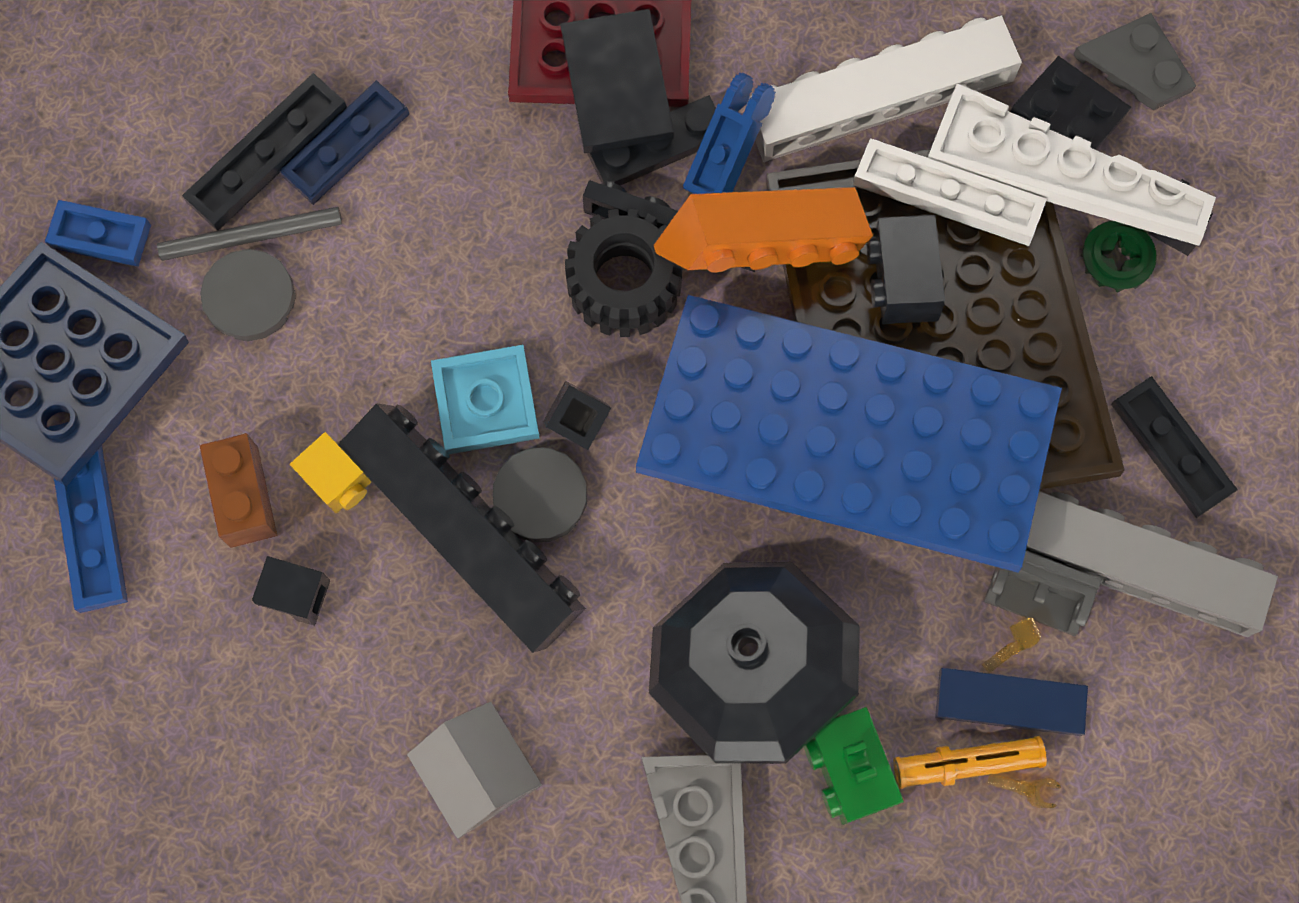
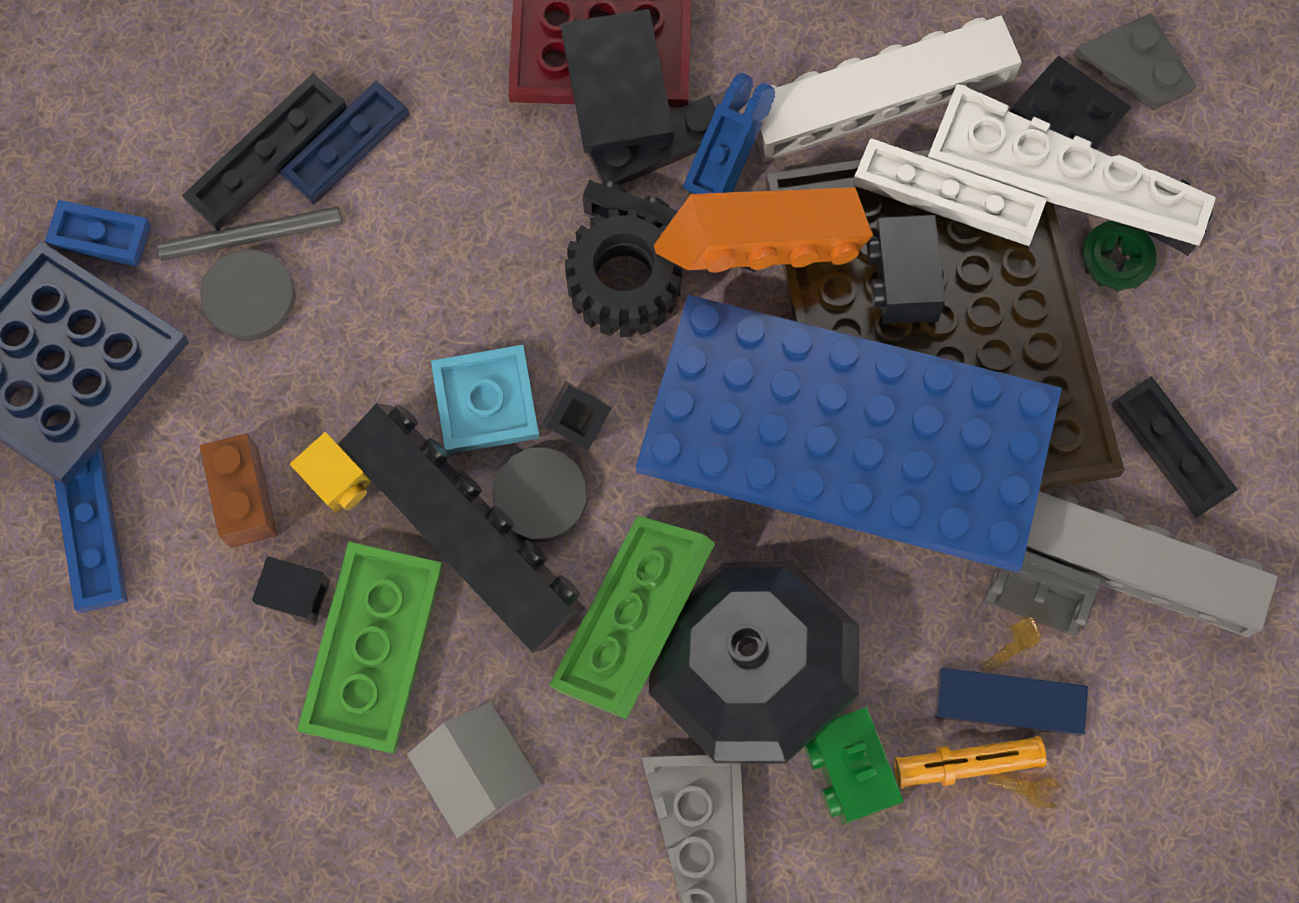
(371, 648): none -> bright green plate
(632, 615): none -> bright green plate

